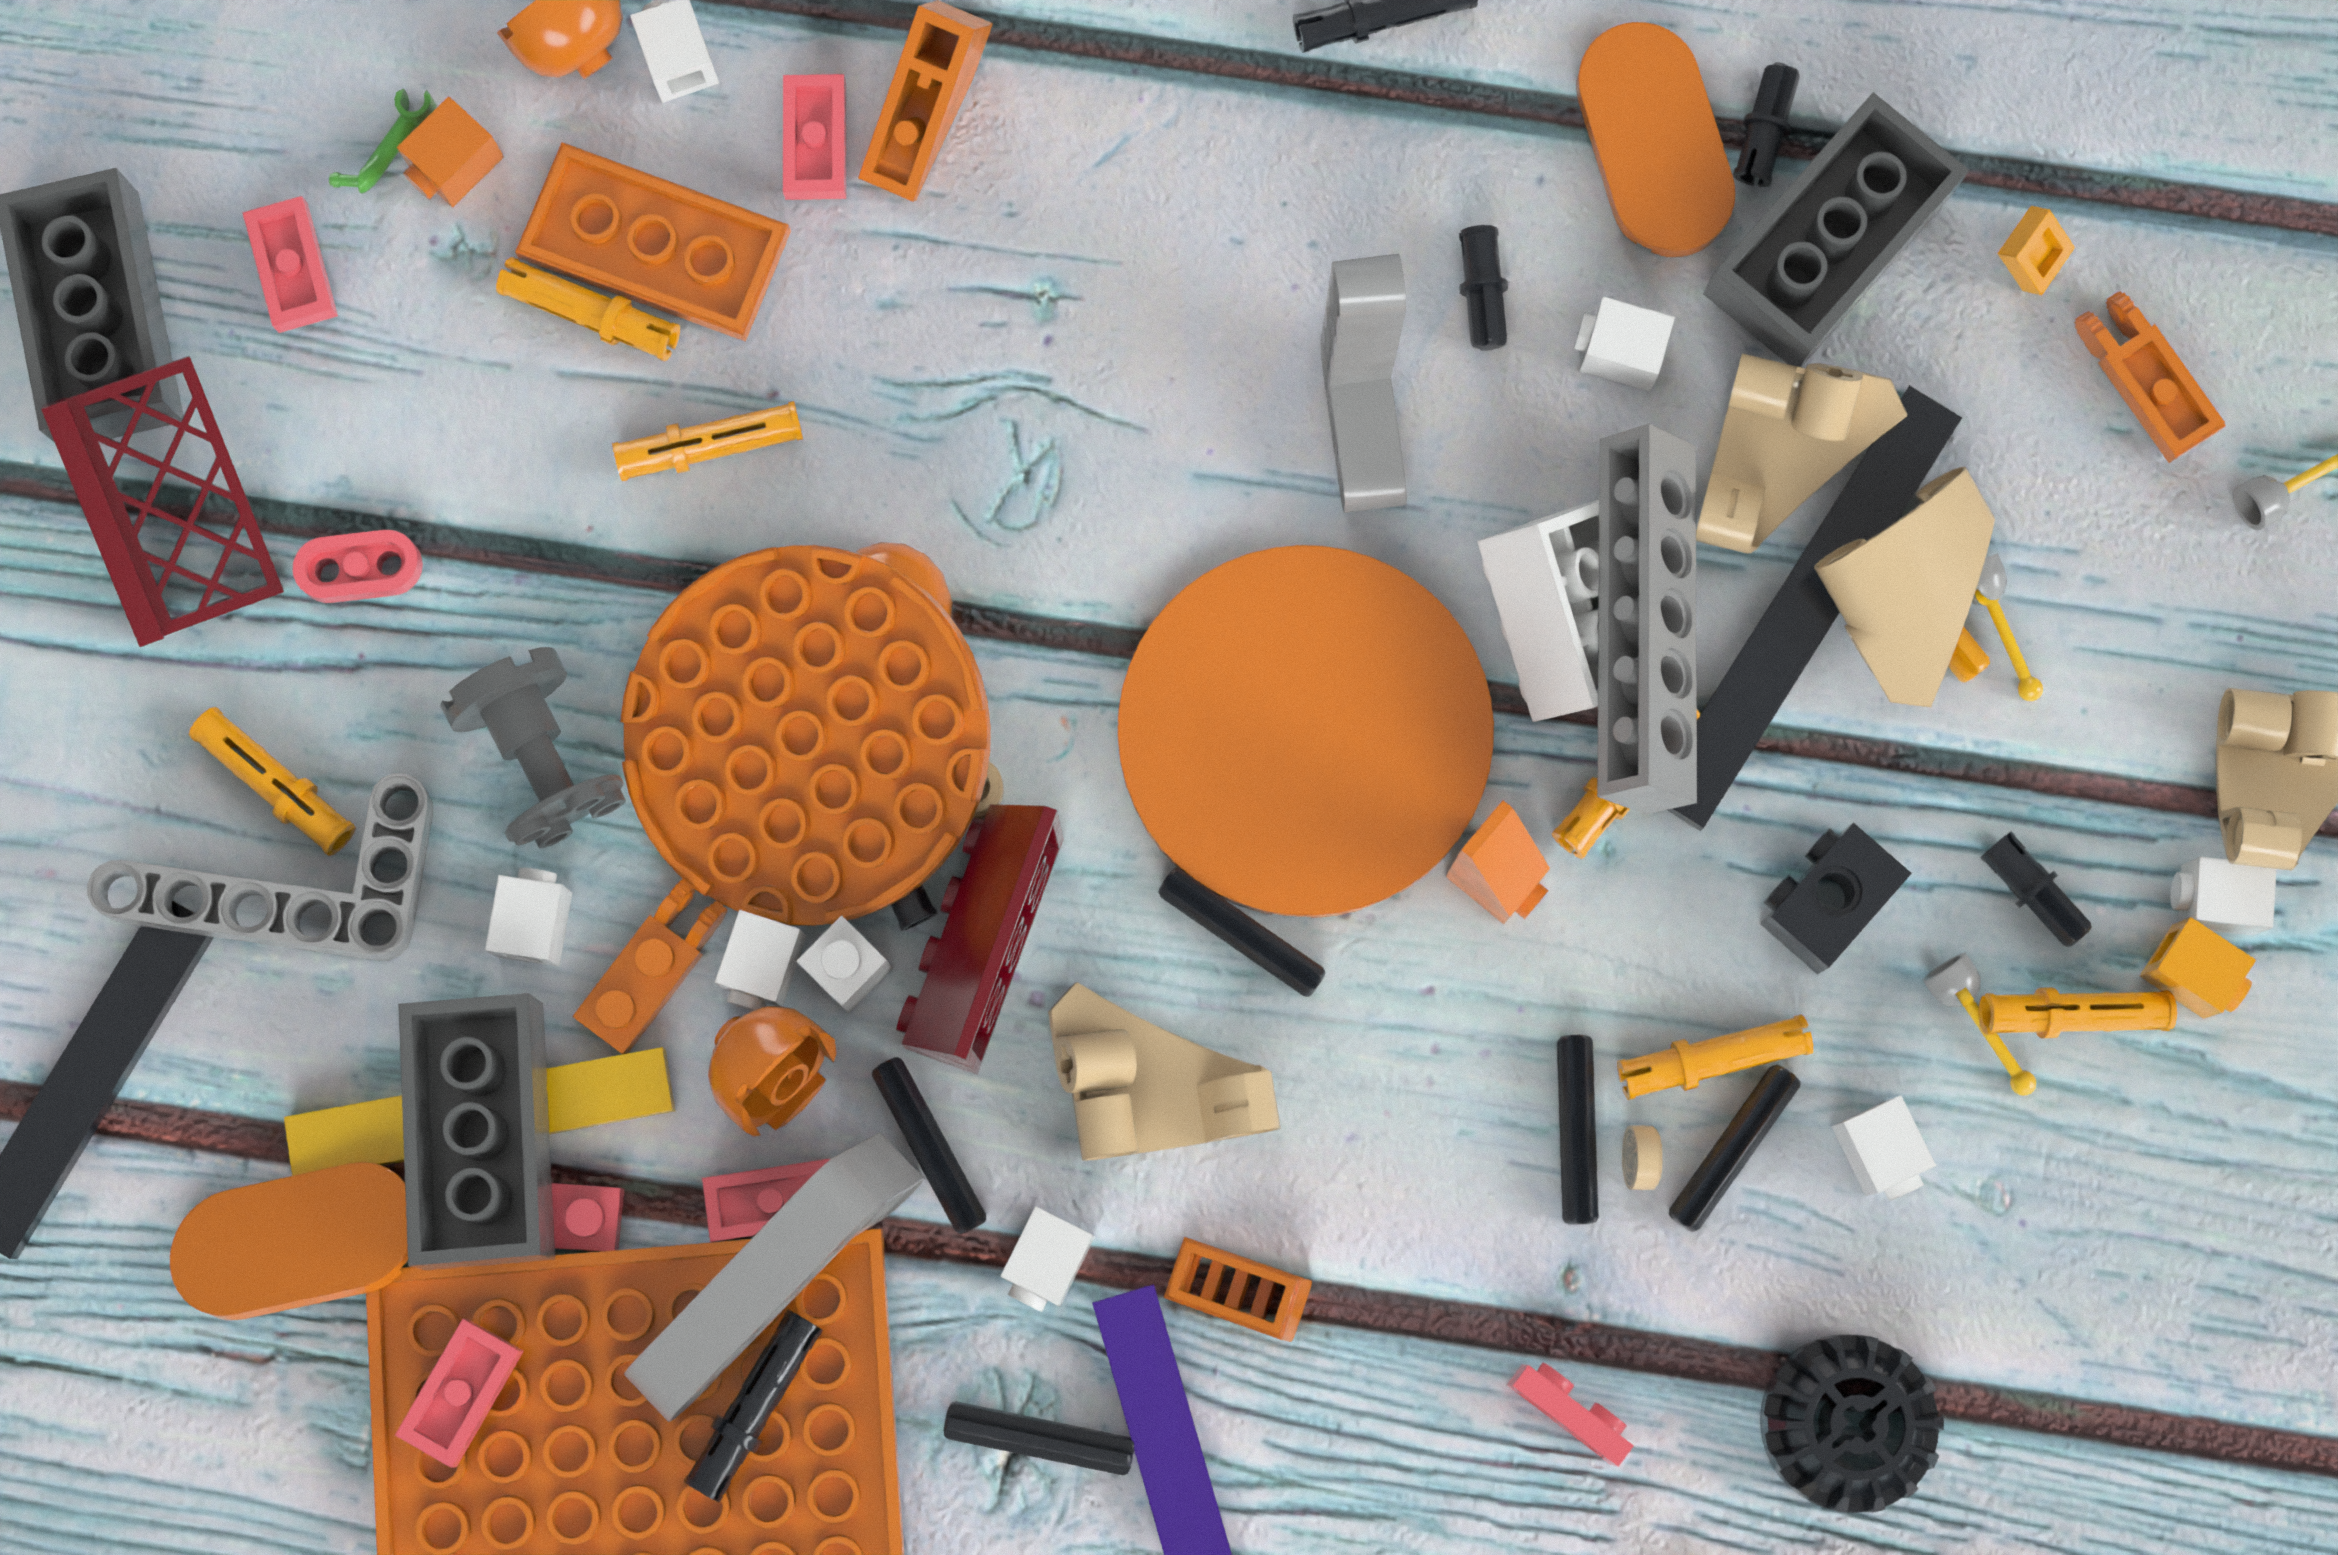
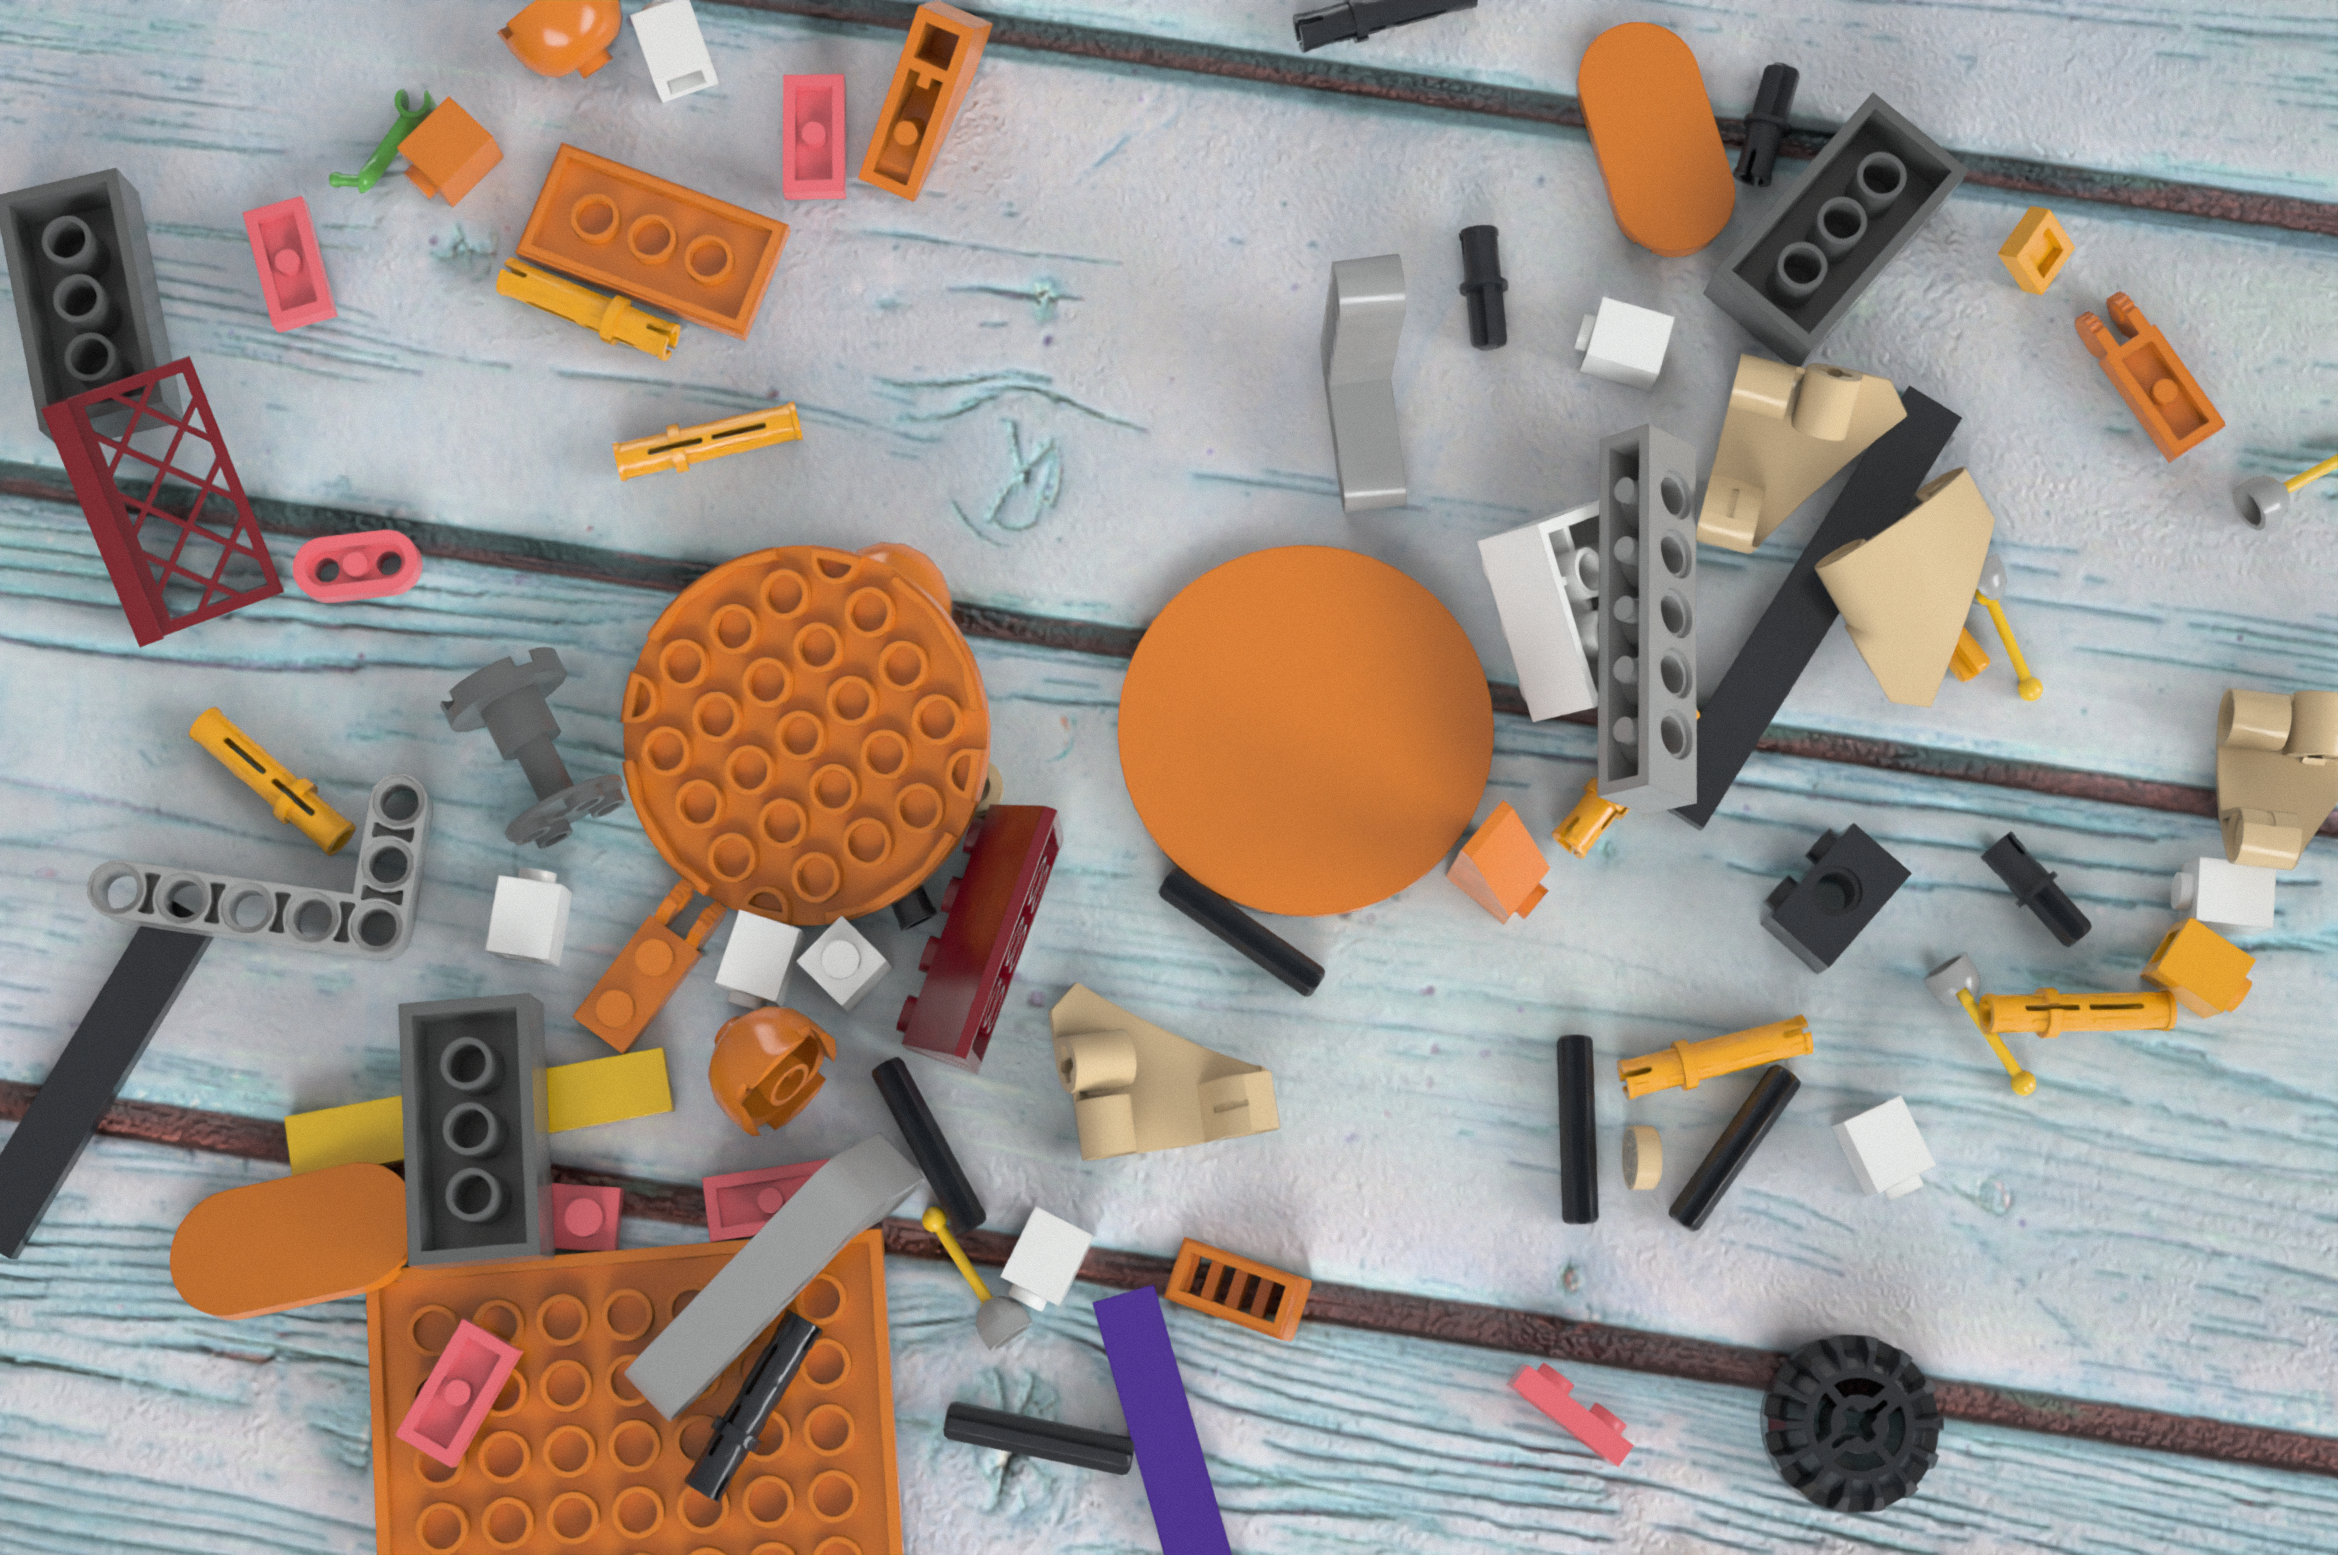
(999, 1317): none -> hinge

